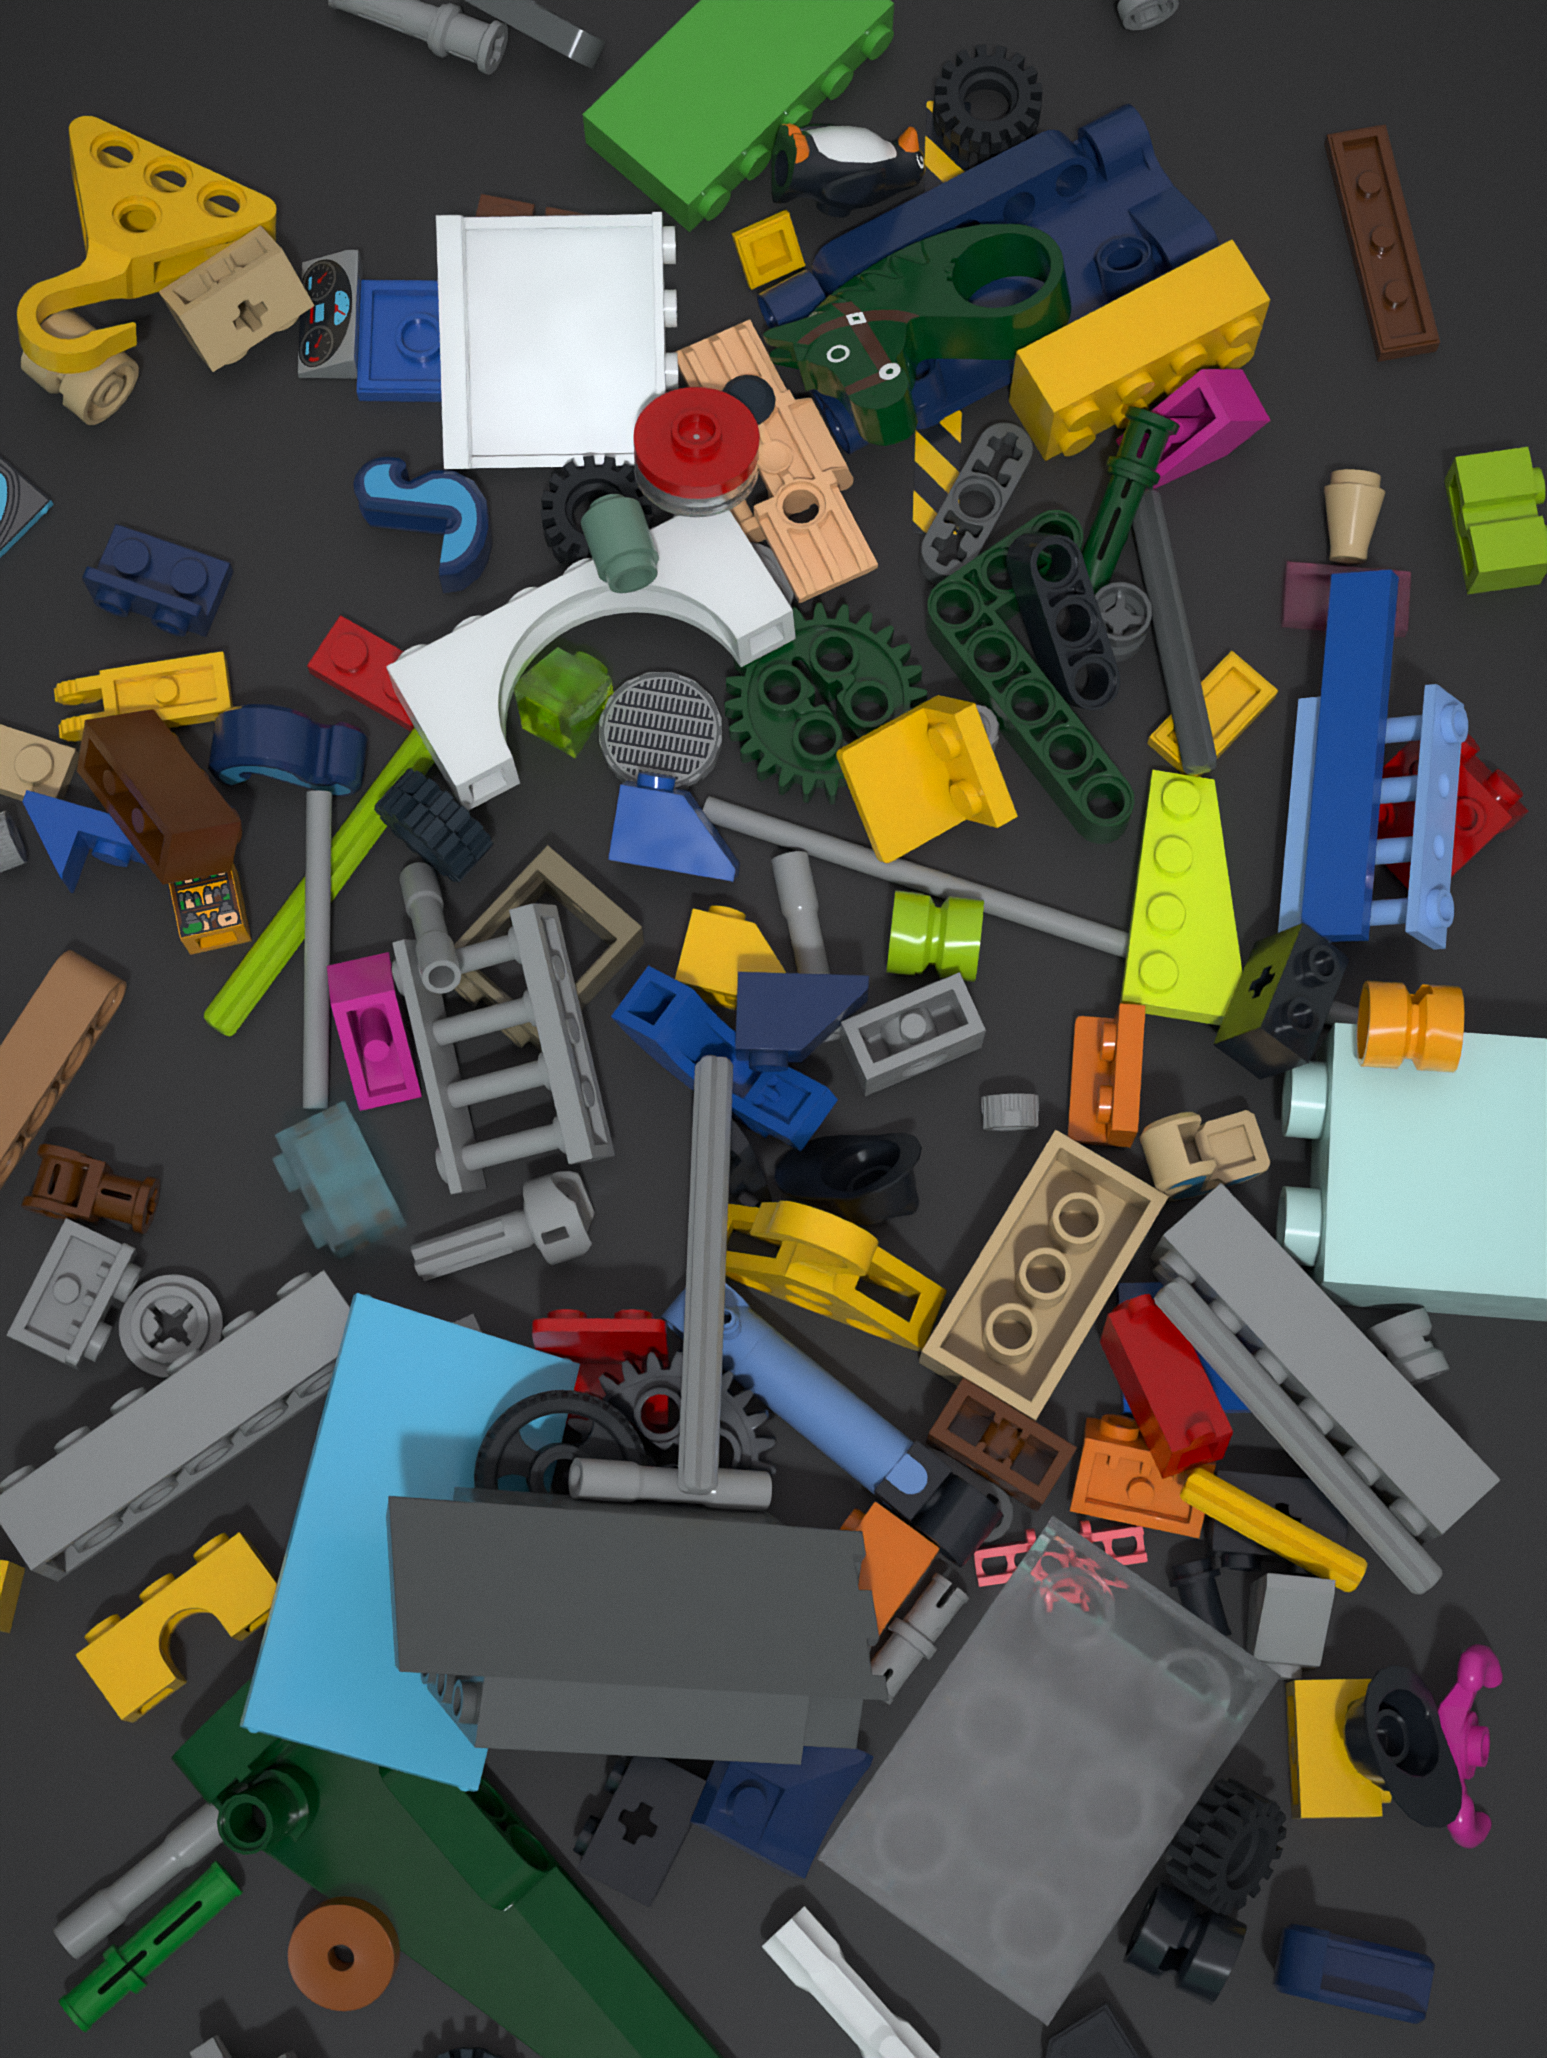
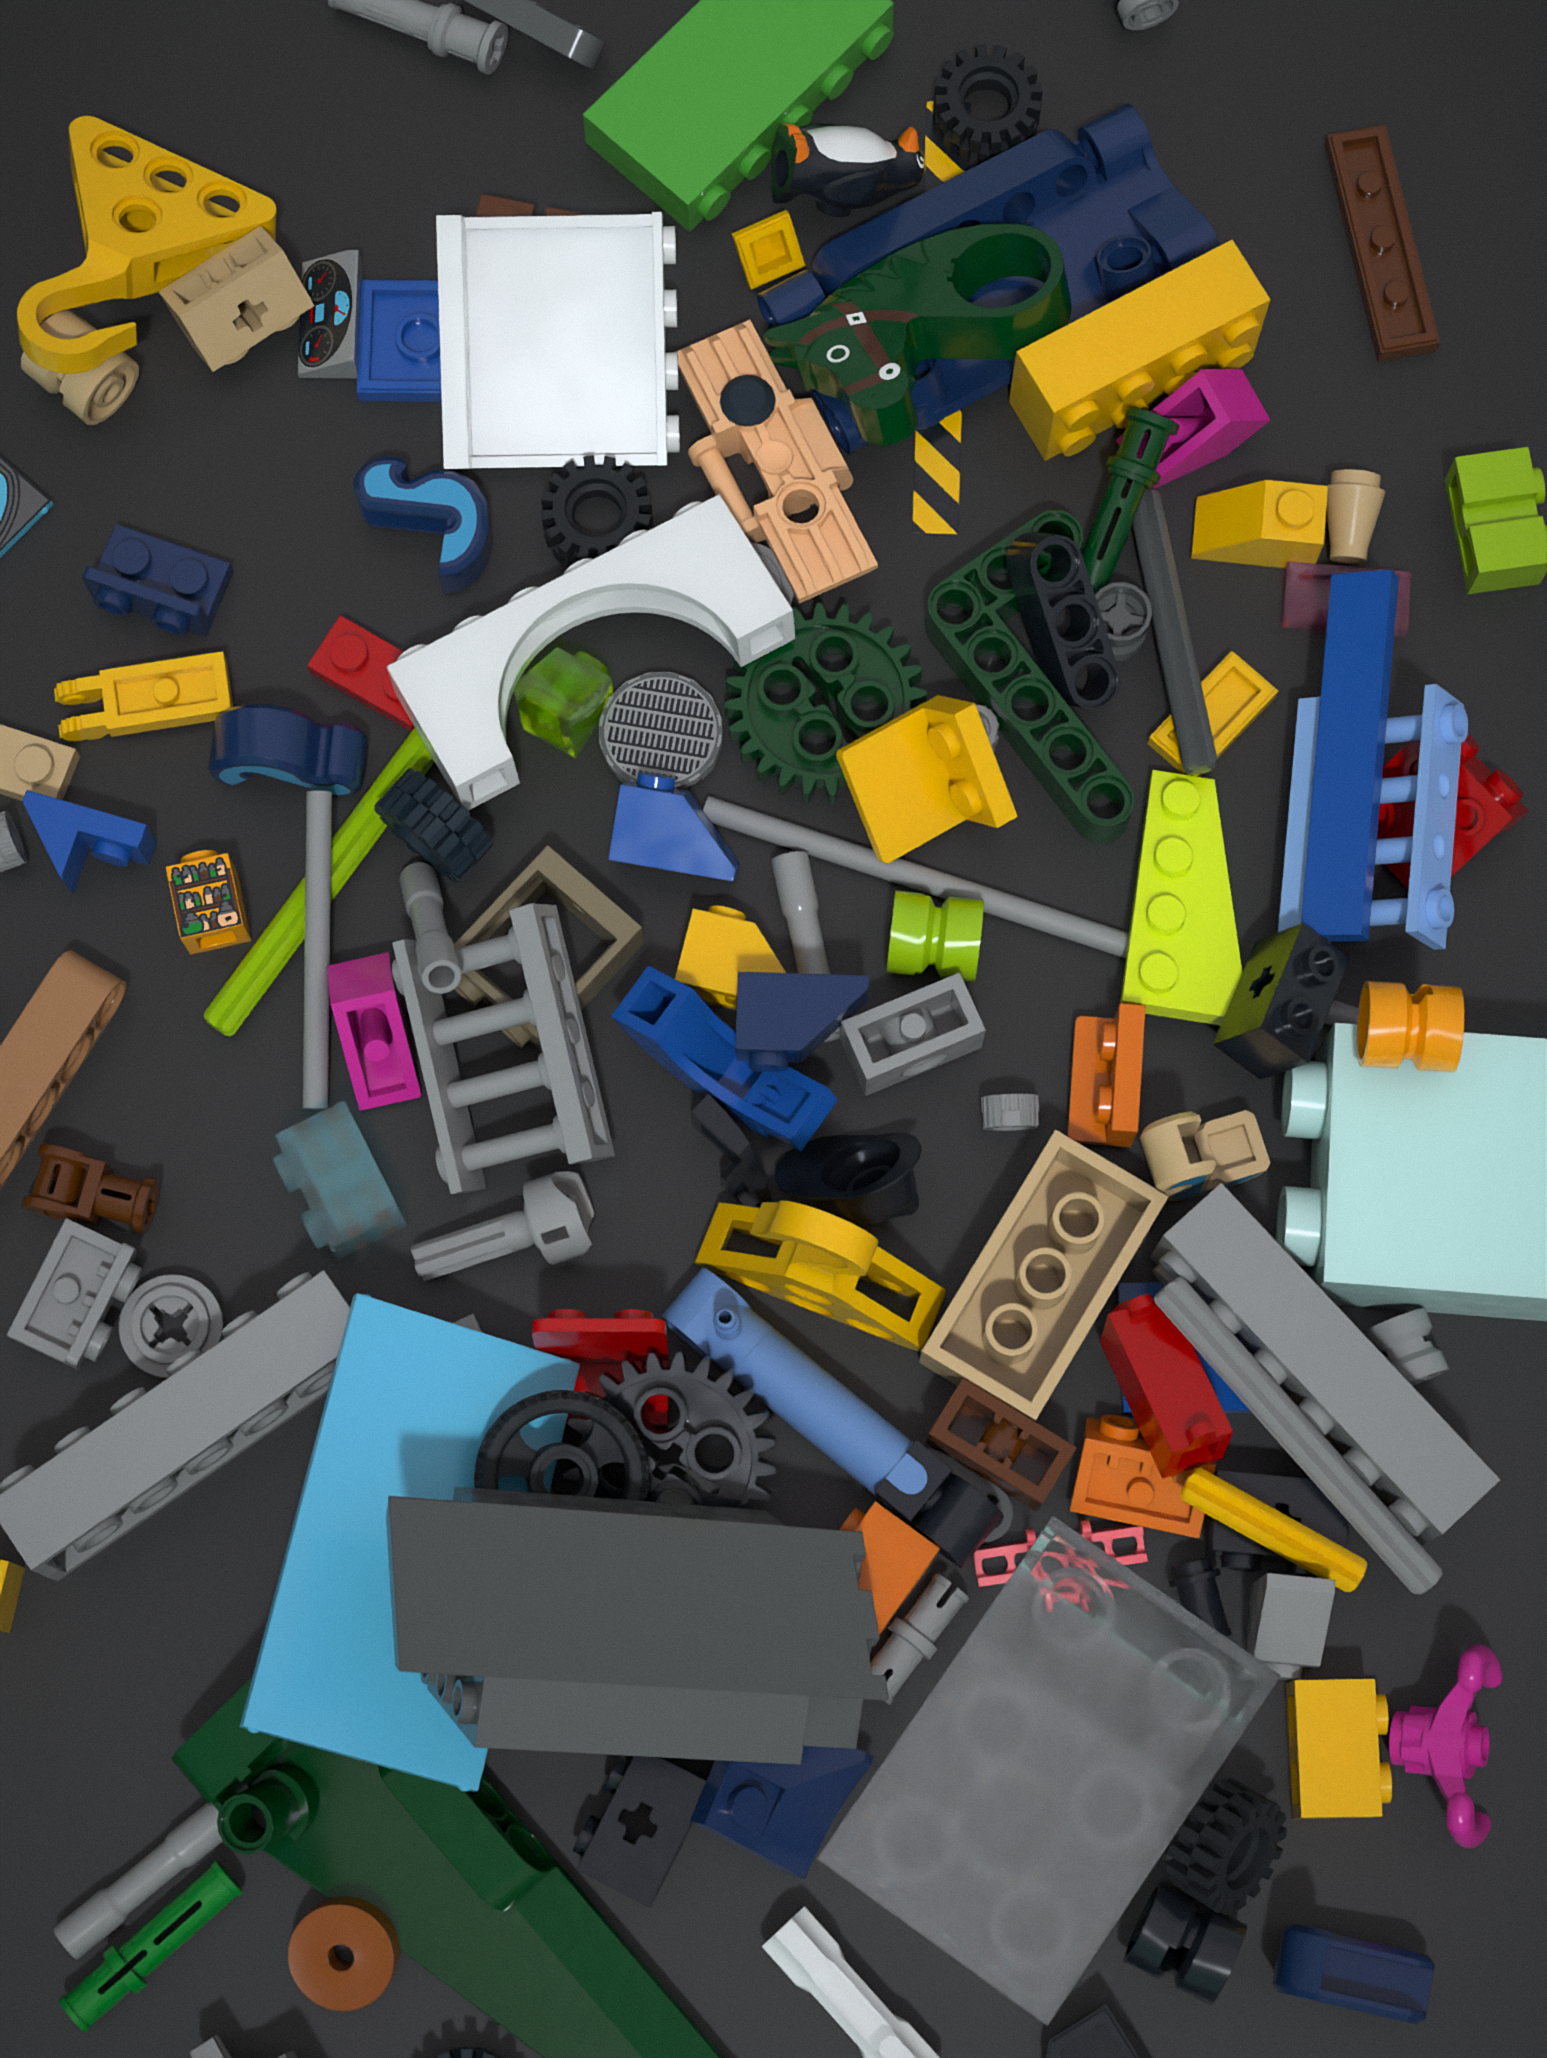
(133, 1655): yellow arch -> none
(158, 796): reddish brown brick -> none
(620, 543): sand green brick -> none
(631, 1482): light grey piece -> none
(696, 452): red piece -> none
(705, 1277): light grey axle -> none
(979, 460): dark grey beam -> none
(1261, 524): none -> yellow slope
(1401, 1747): black piece -> none

